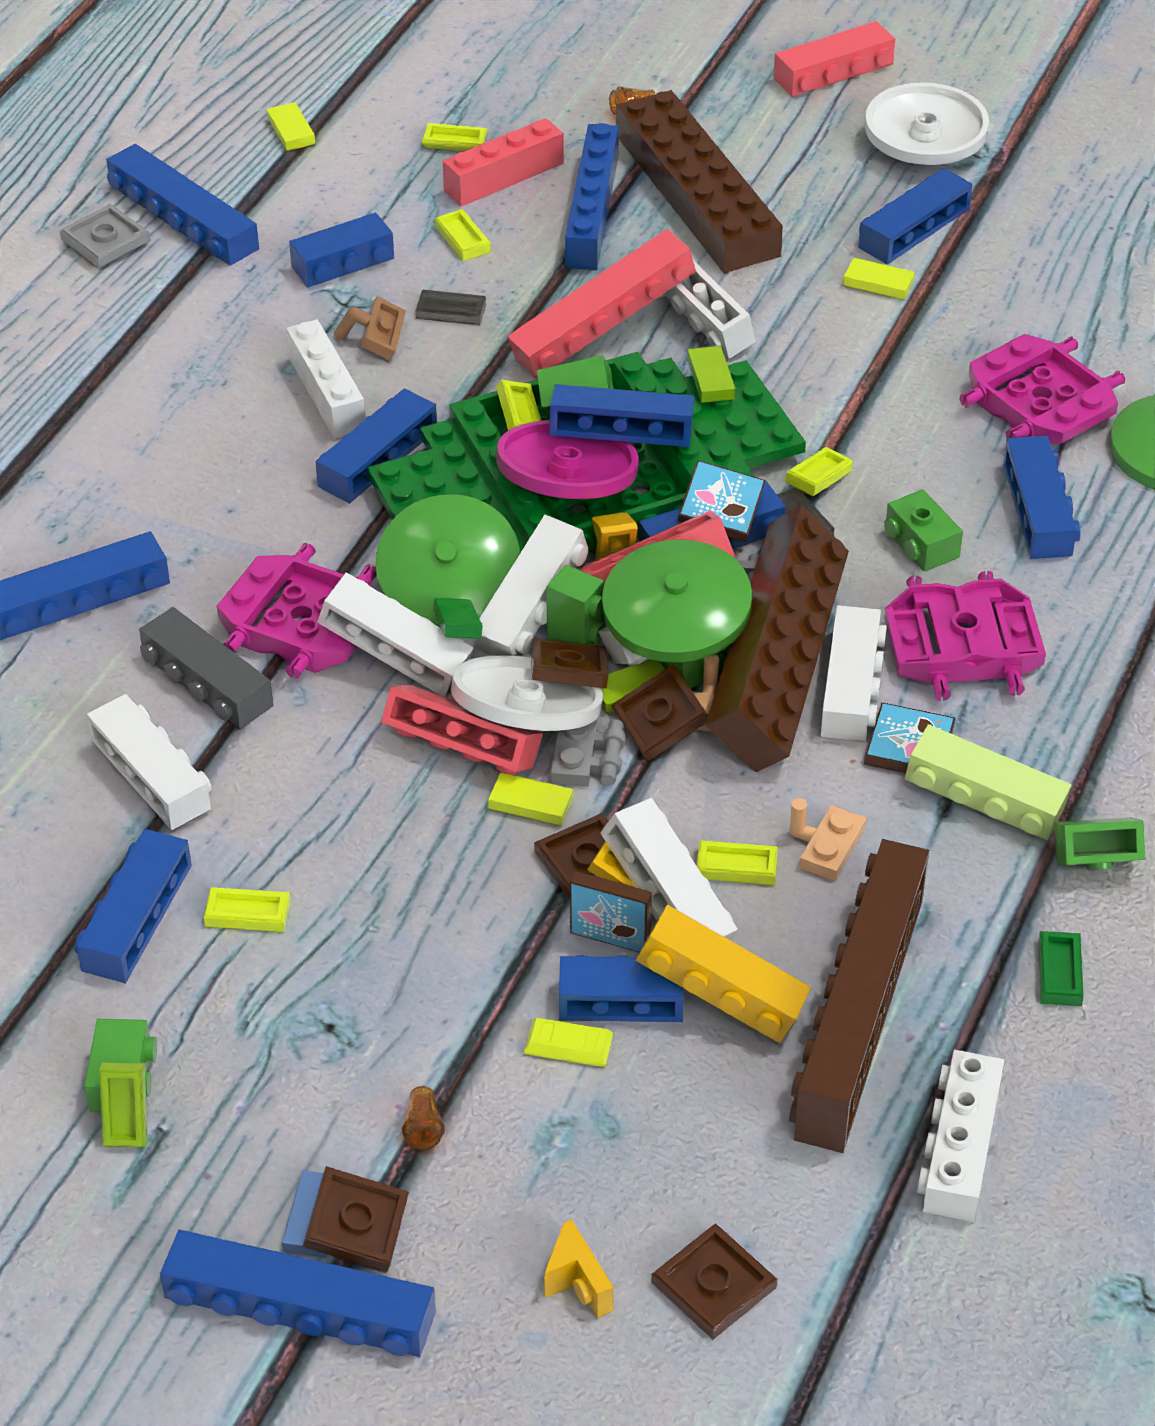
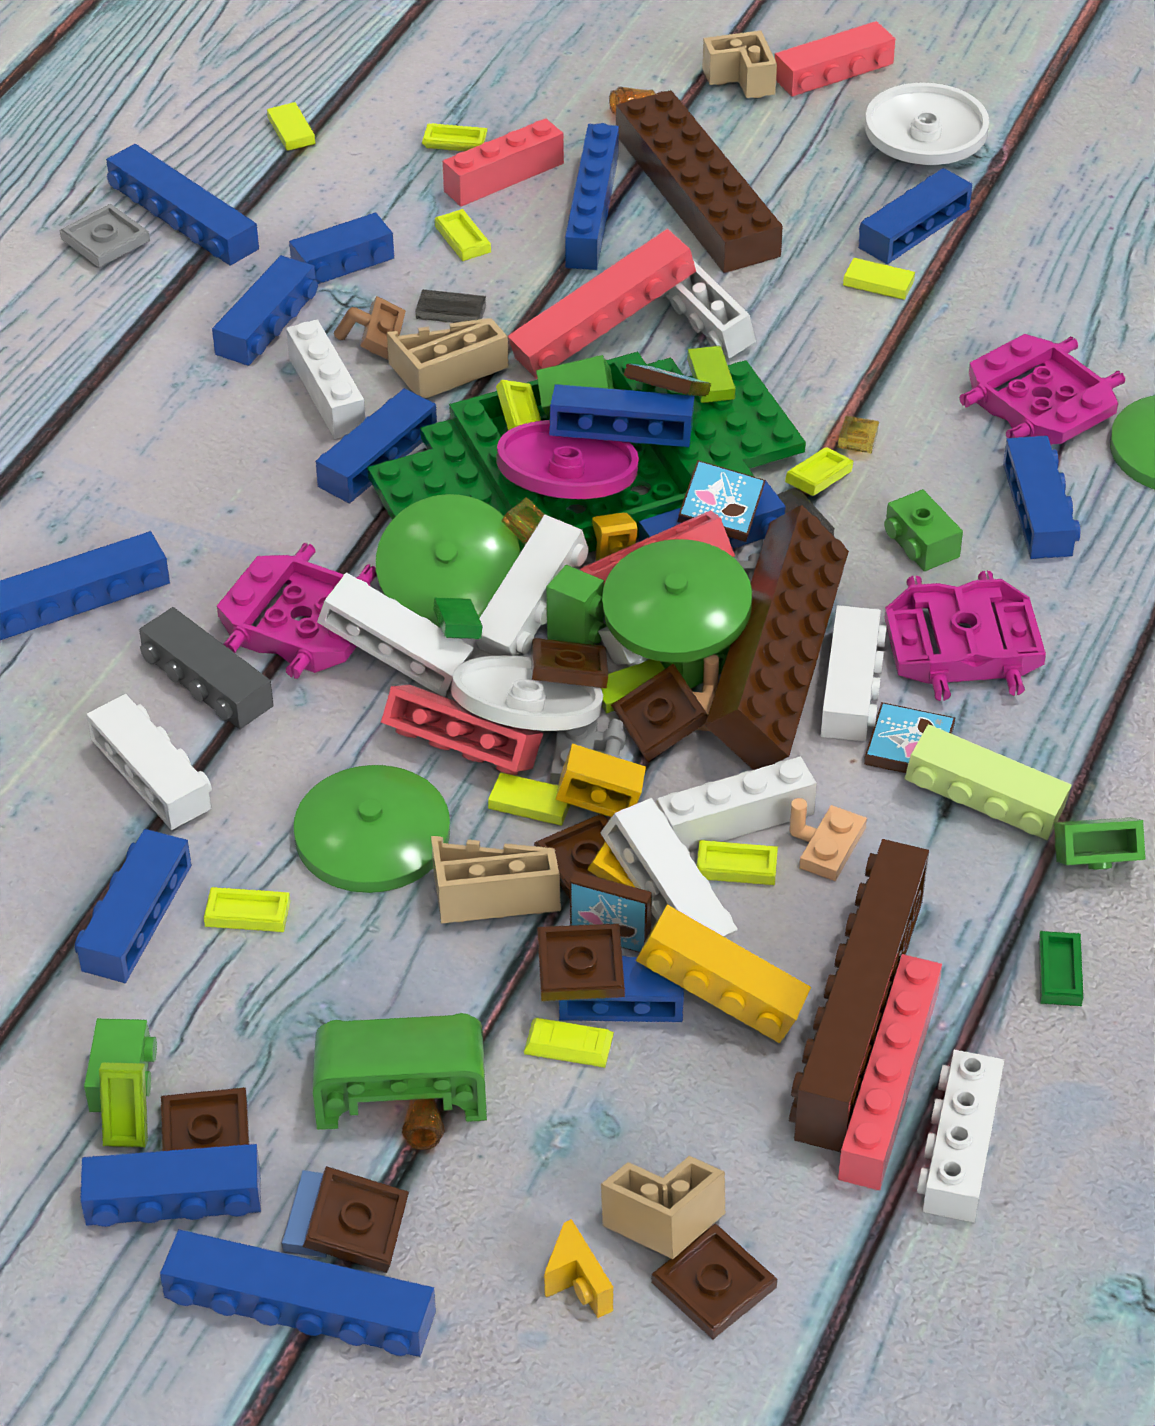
(170, 1185): none -> blue brick
(205, 1119): none -> reddish brown tile
(264, 310): none -> blue brick
(370, 828): none -> bright green dish
(398, 1062): none -> bright green windscreen
(449, 357): none -> tan wedge
(494, 882): none -> tan wedge
(523, 519): none -> clear yellow plate
(580, 962): none -> reddish brown tile
(599, 781): none -> yellow brick
(666, 1210): none -> tan brick
(667, 380): none -> reddish brown tile
(739, 803): none -> white brick
(742, 59): none -> tan brick
(858, 434): none -> clear yellow plate
(890, 1073): none -> coral brick

